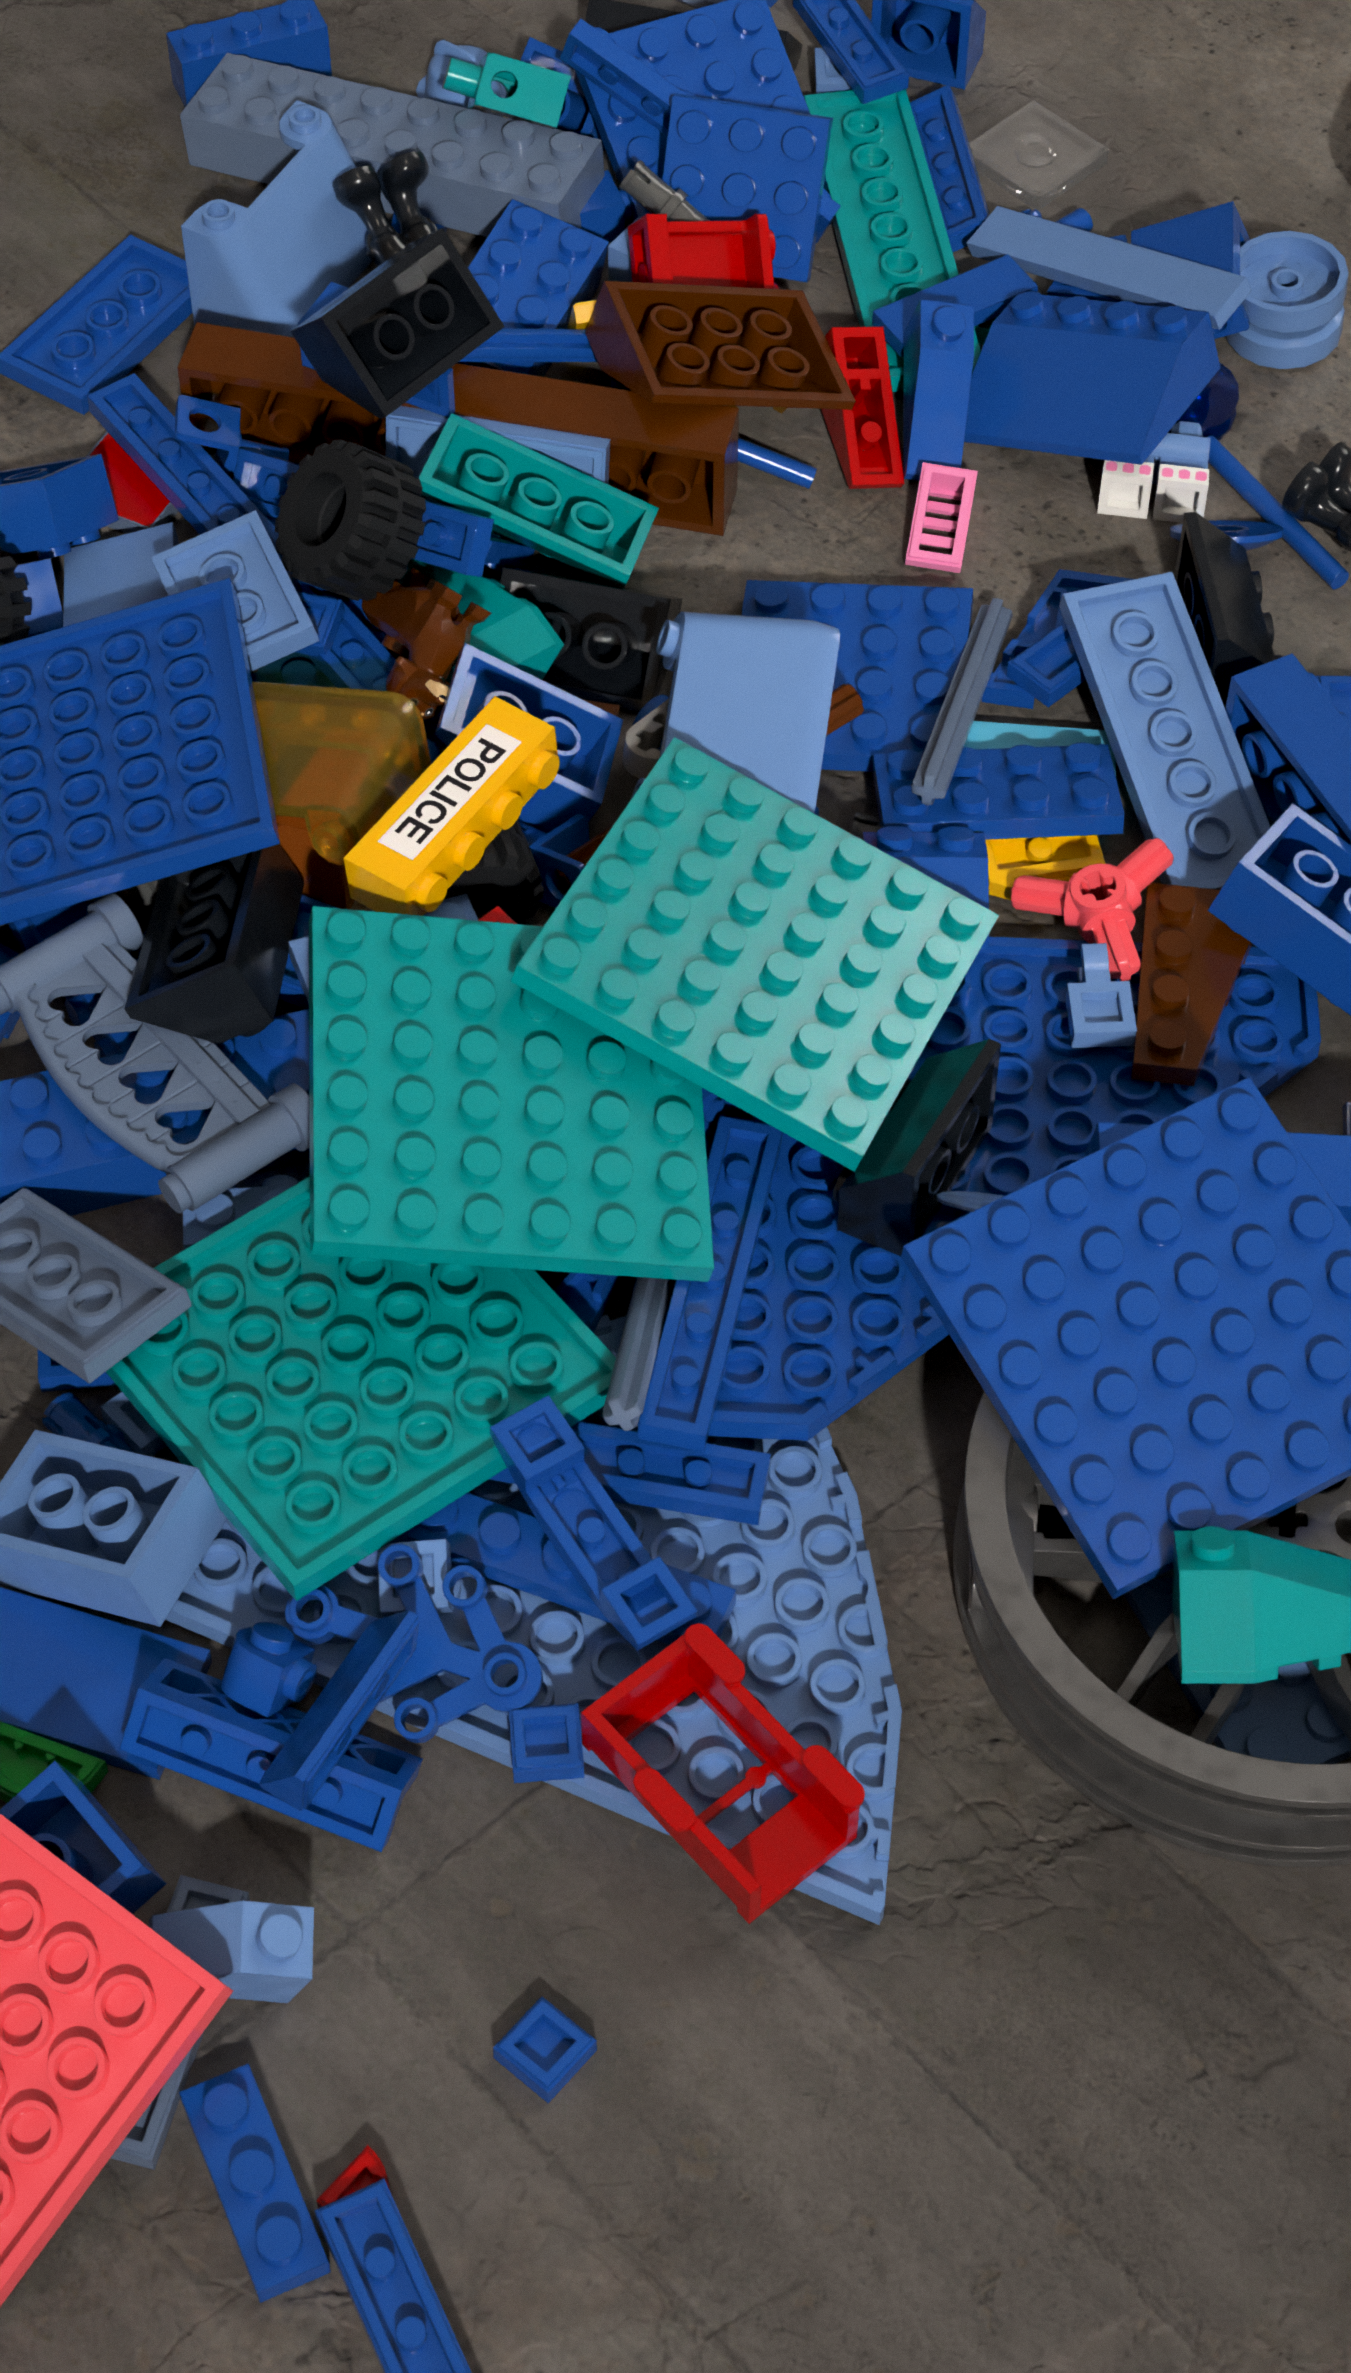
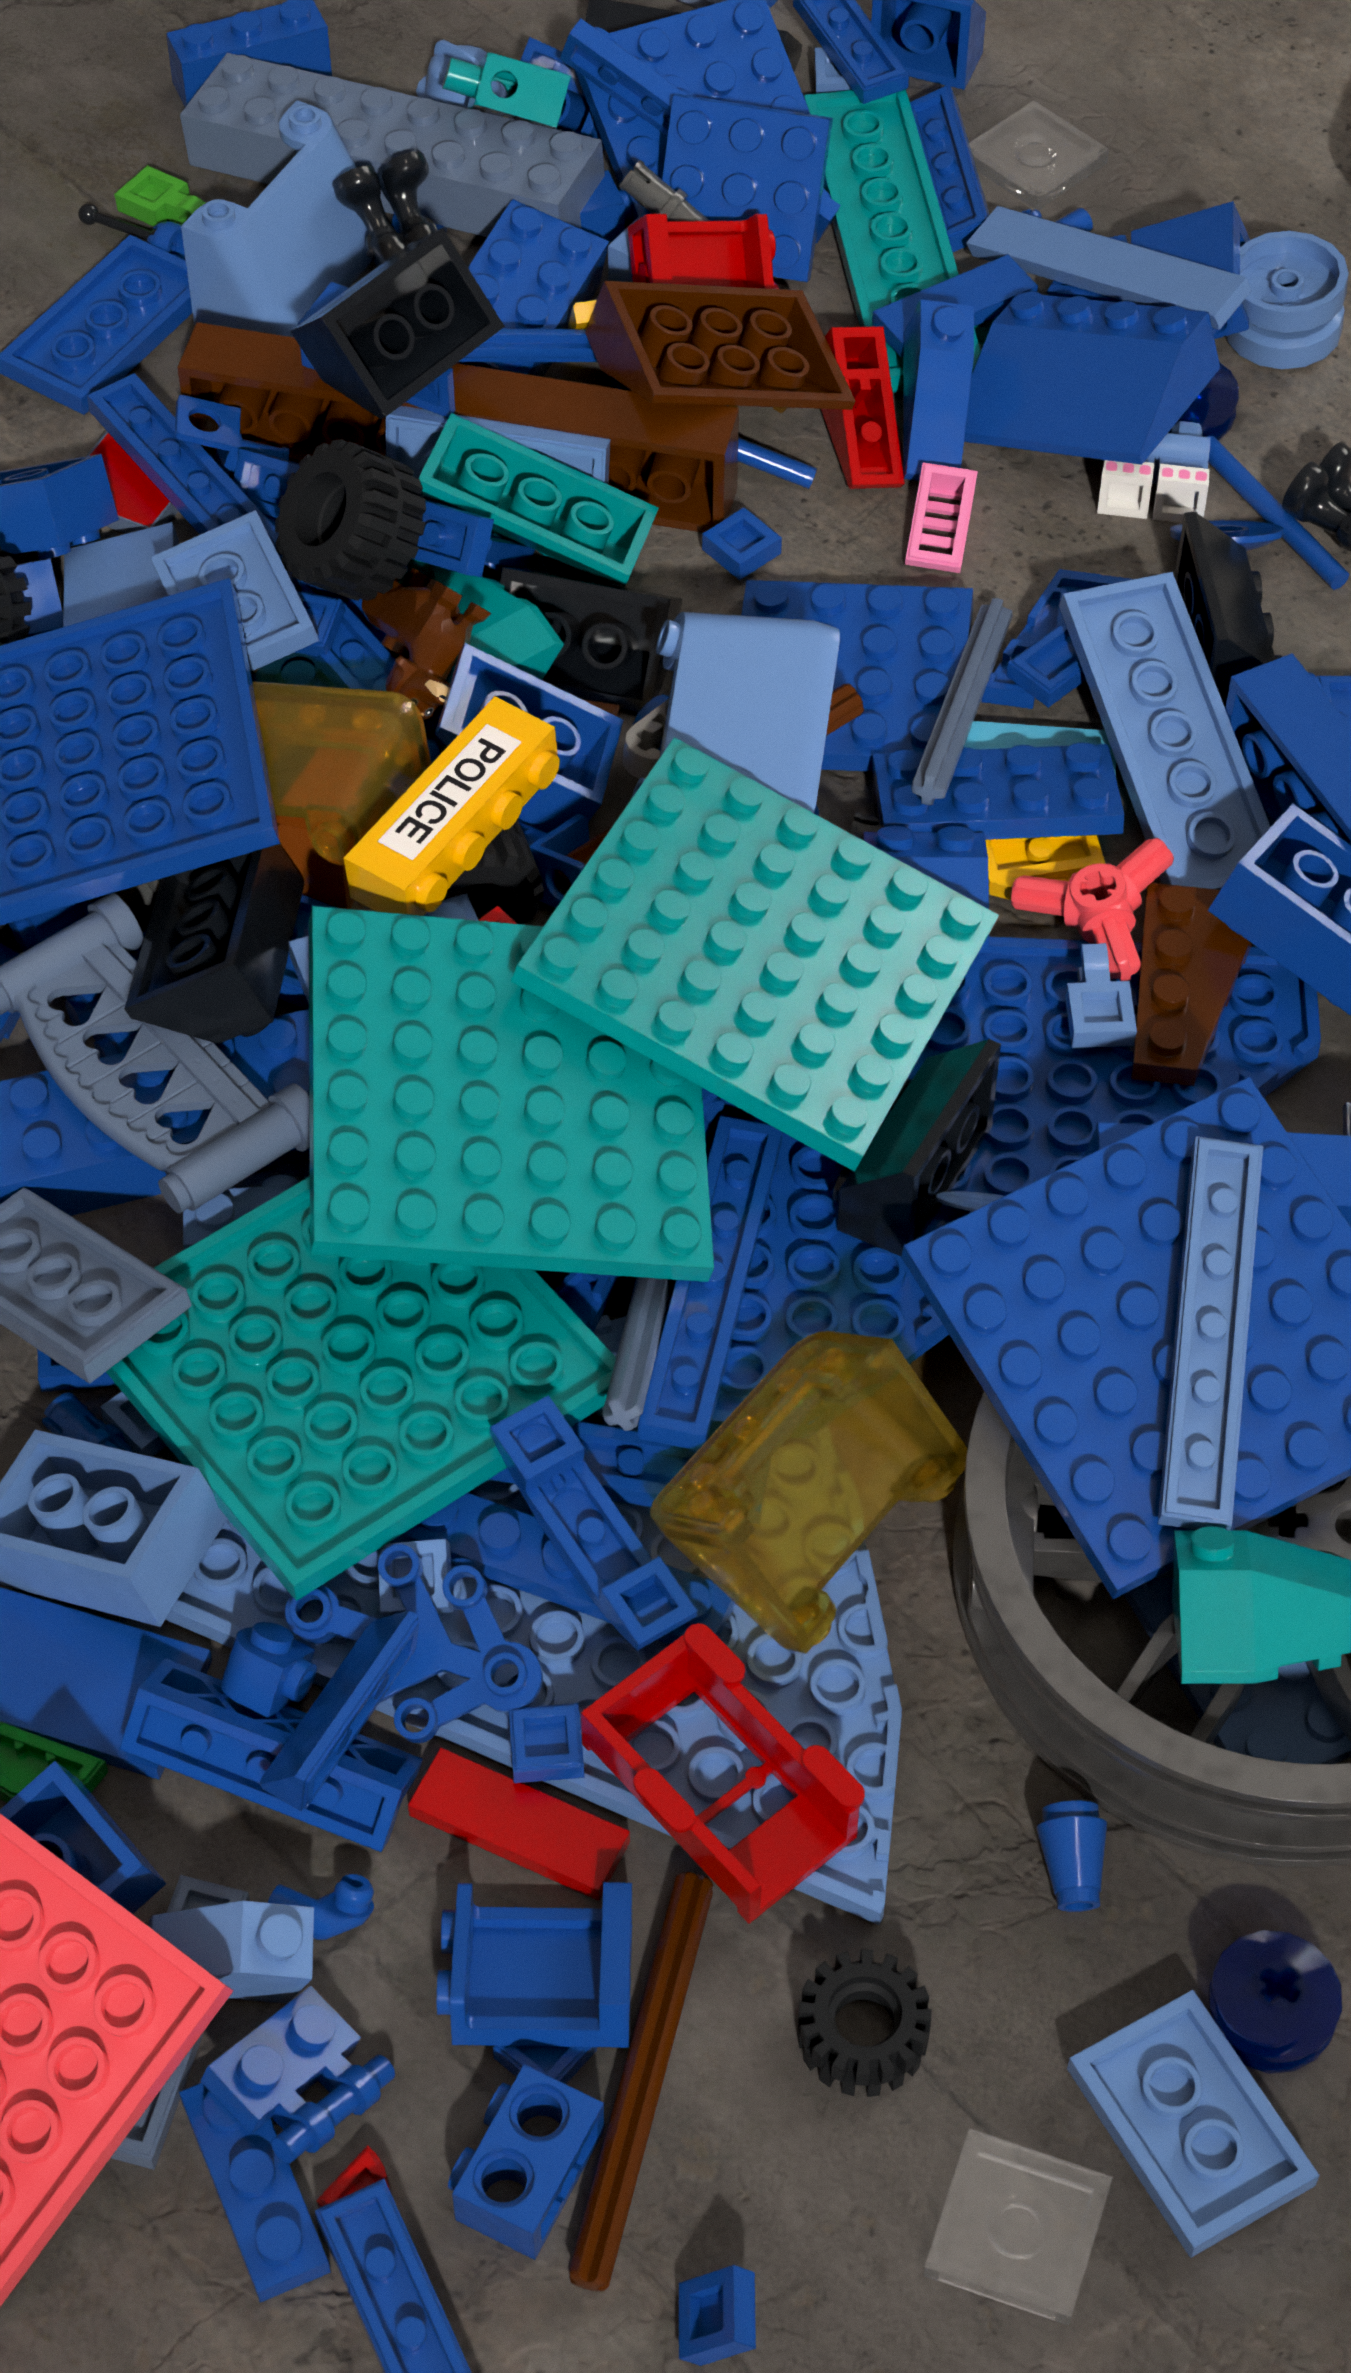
(157, 198): none -> bright green plate
(164, 234): none -> hinge
(284, 2058): none -> blue plate
(335, 1912): none -> blue arm
(519, 1823): none -> red tile
(538, 1973): none -> blue panel
(542, 2165): none -> blue brick
(641, 2083): none -> reddish brown axle
(717, 2315): none -> blue plate
(741, 543): none -> blue plate
(807, 1478): none -> clear yellow windscreen
(864, 2064): none -> black tyre
(1018, 2226): none -> clear tile
(1074, 1852): none -> blue cone
(1192, 2123): none -> medium blue plate
(1211, 1335): none -> medium blue tile
(1298, 2023): none -> clear blue piece

